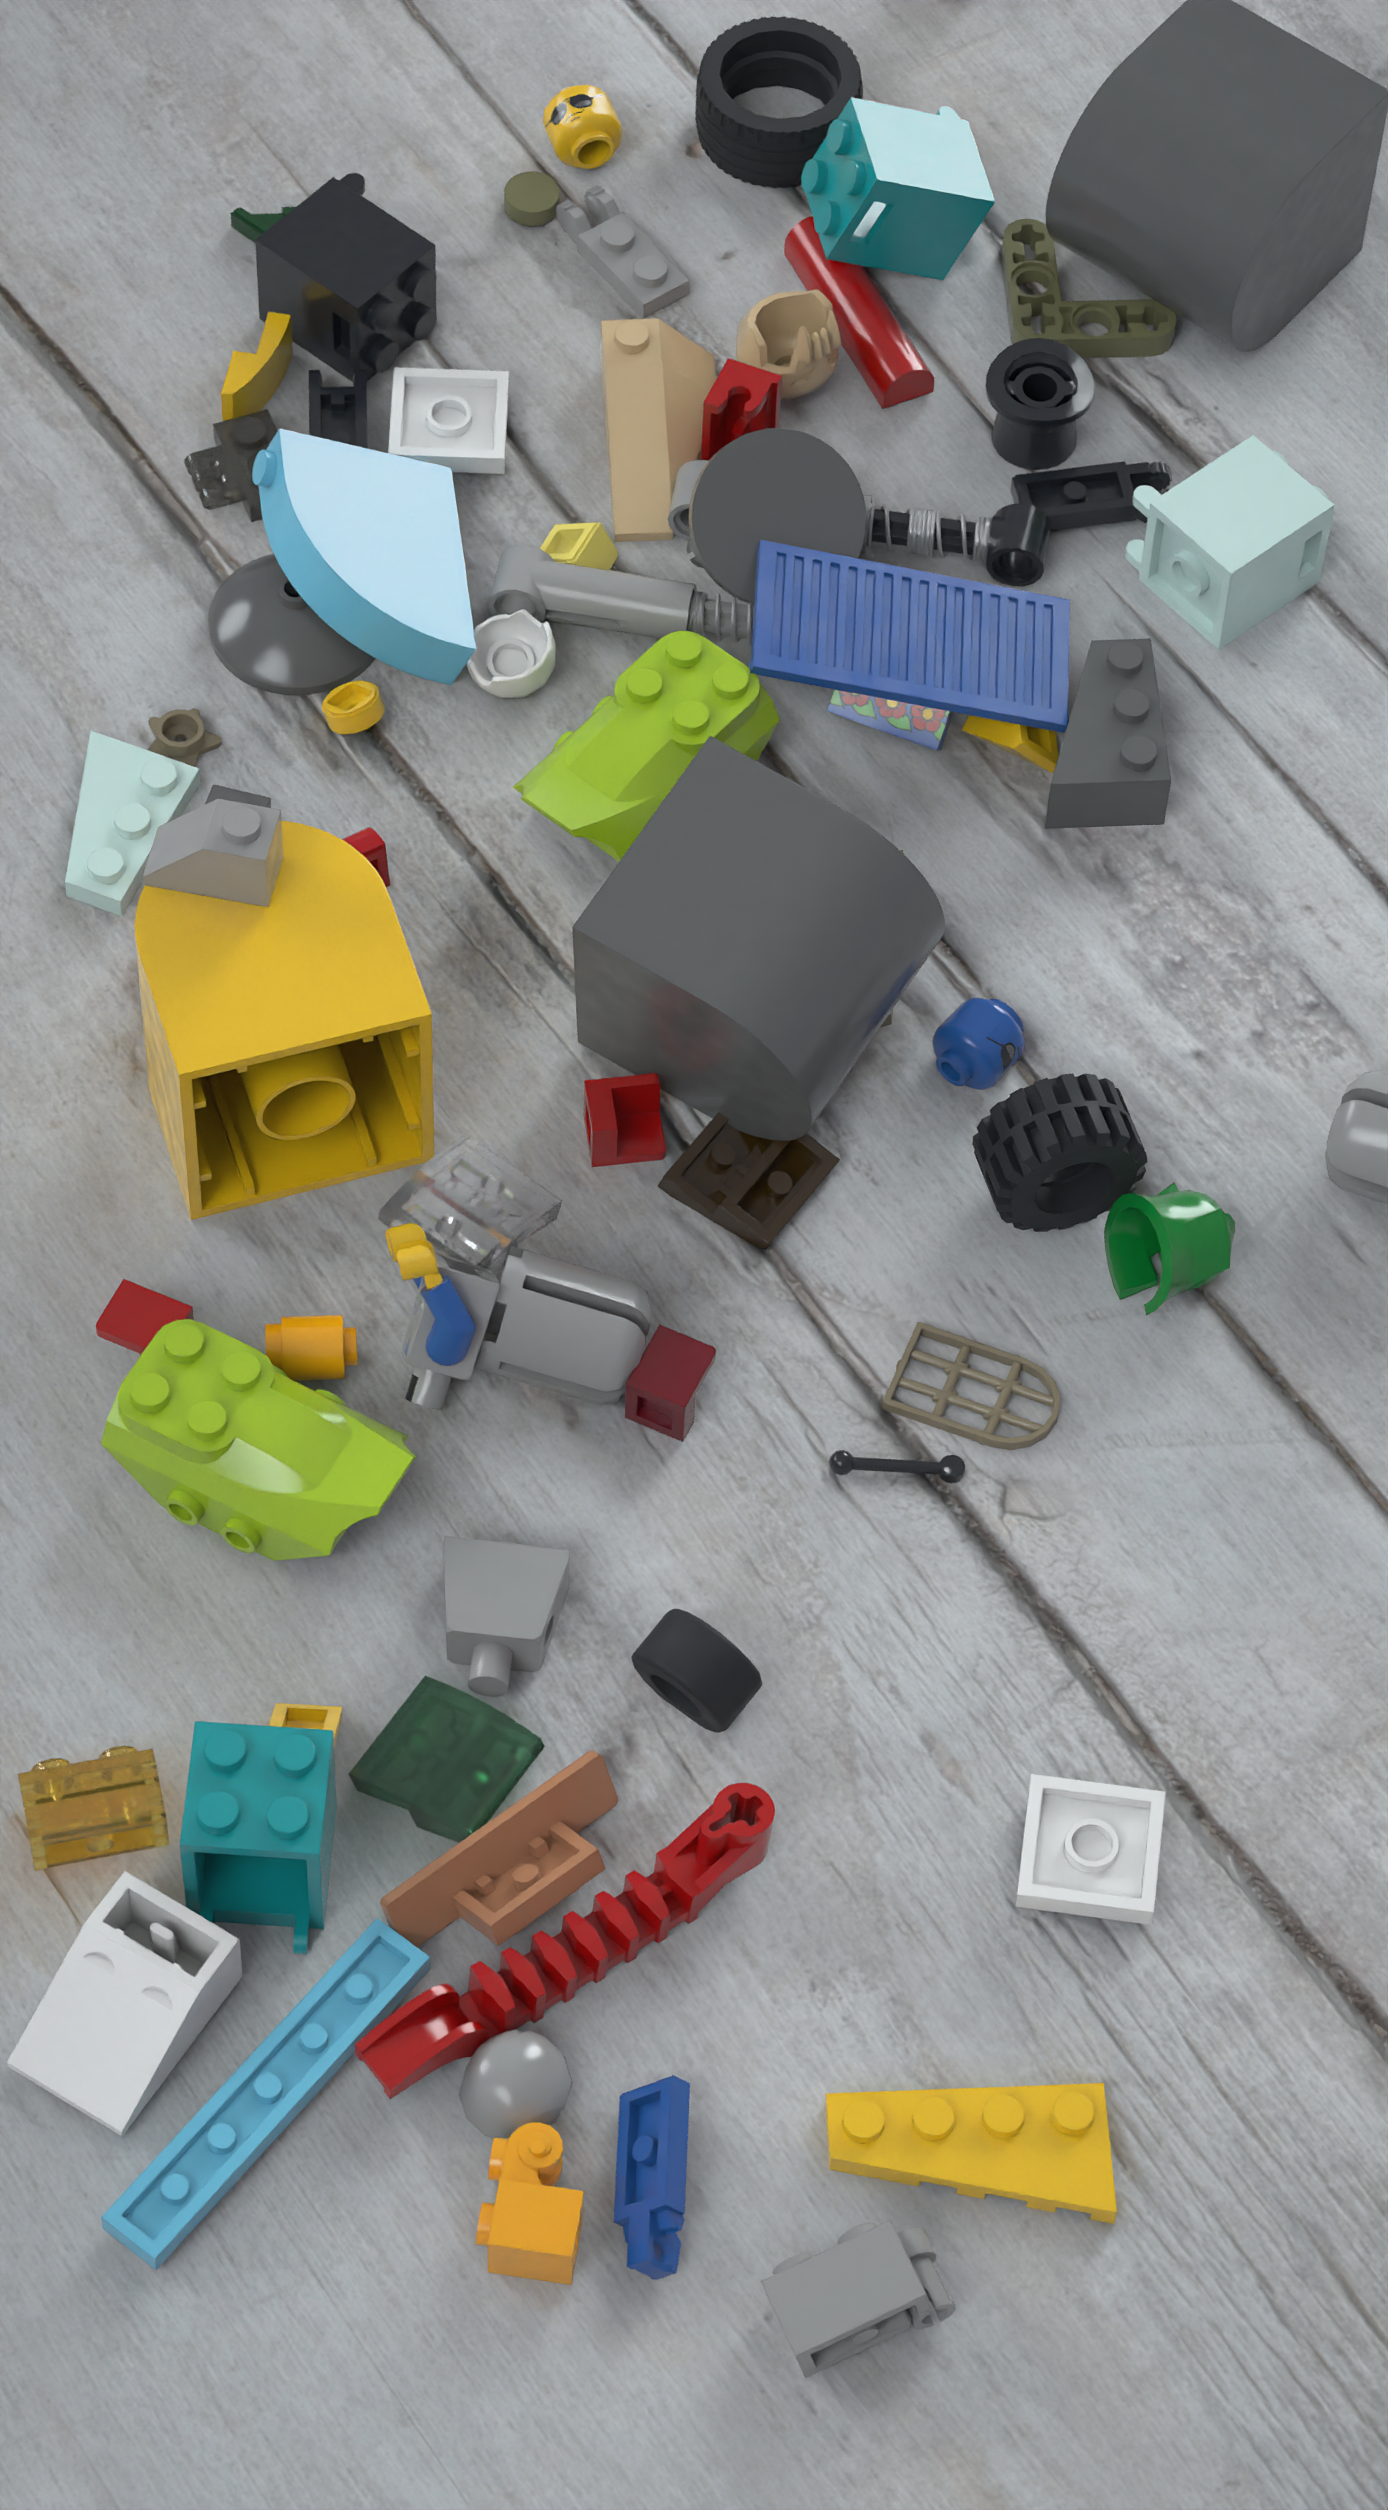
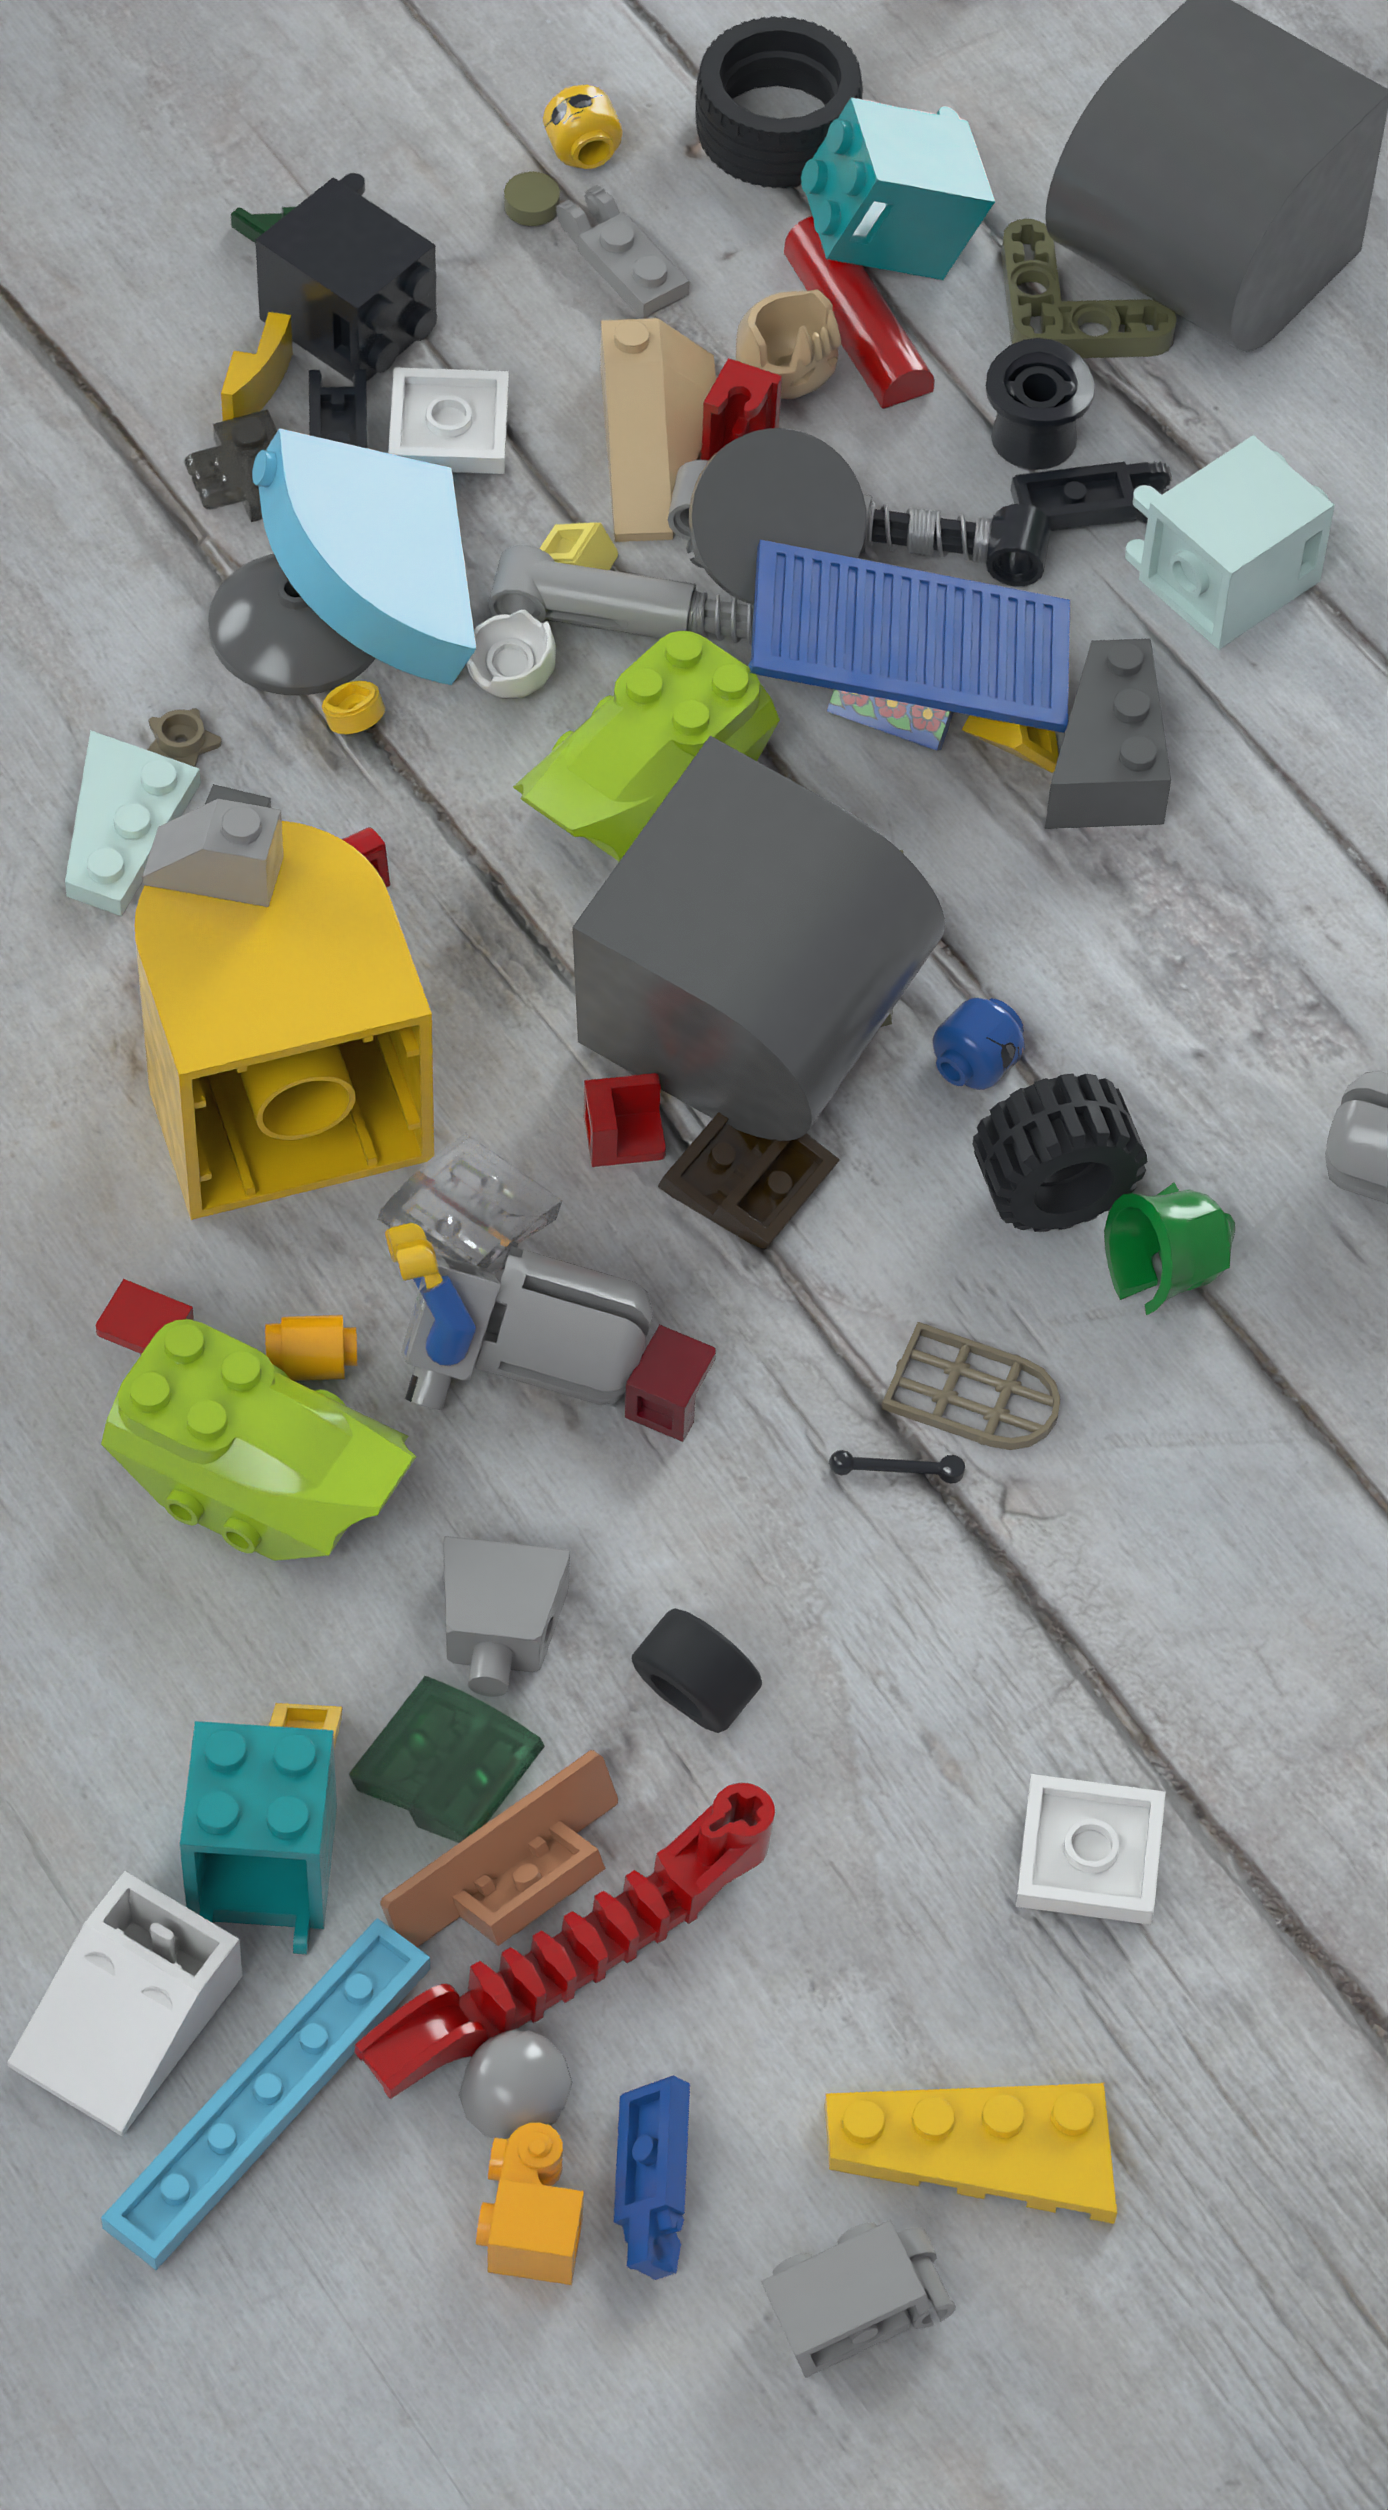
(93, 1807): clear yellow brick -> none

